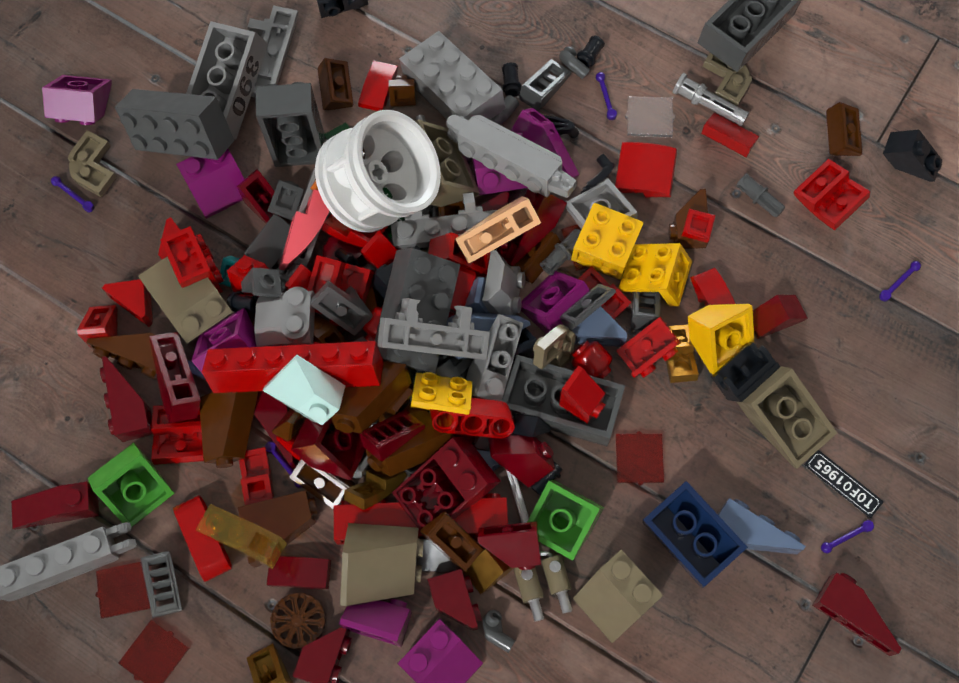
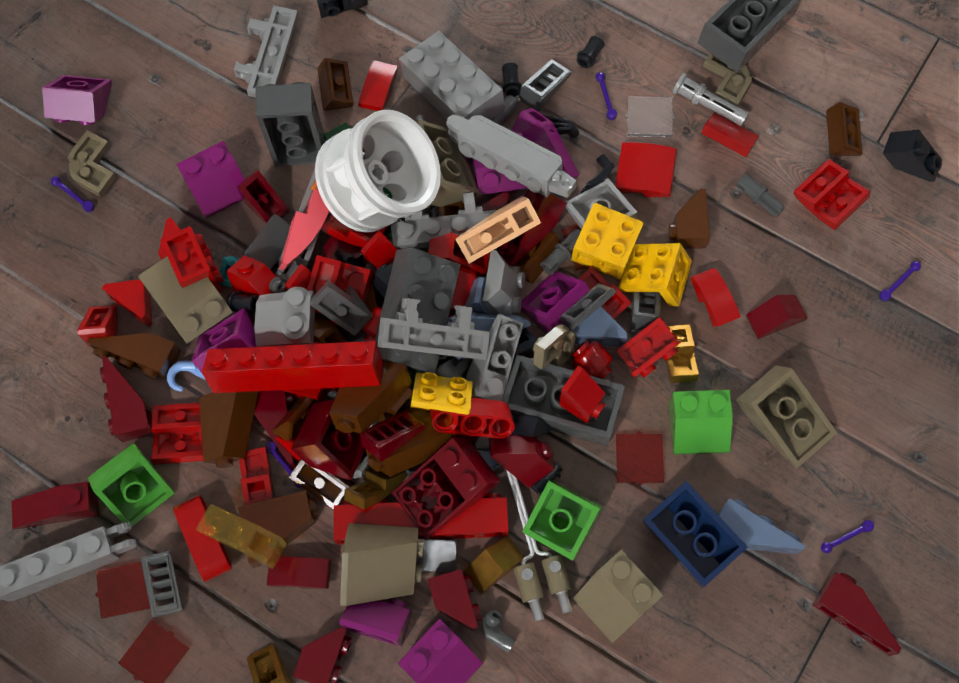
(174, 378): dark red slope -> none
(175, 123): dark grey brick -> none
(228, 70): light grey brick -> none
(262, 282): dark grey bracket -> none
(286, 199): dark grey bracket -> none
(298, 620): reddish brown wheel -> none
(306, 390): light aqua slope -> none
(402, 91): reddish brown tile -> none
(452, 541): reddish brown slope -> none
(513, 544): dark red slope -> none
(568, 58): dark grey arm -> none
(698, 225): red tile -> none
(701, 421): none -> bright green slope
(720, 332): yellow slope -> none
(745, 372): black hinge -> none
(844, 483): black sticker -> none

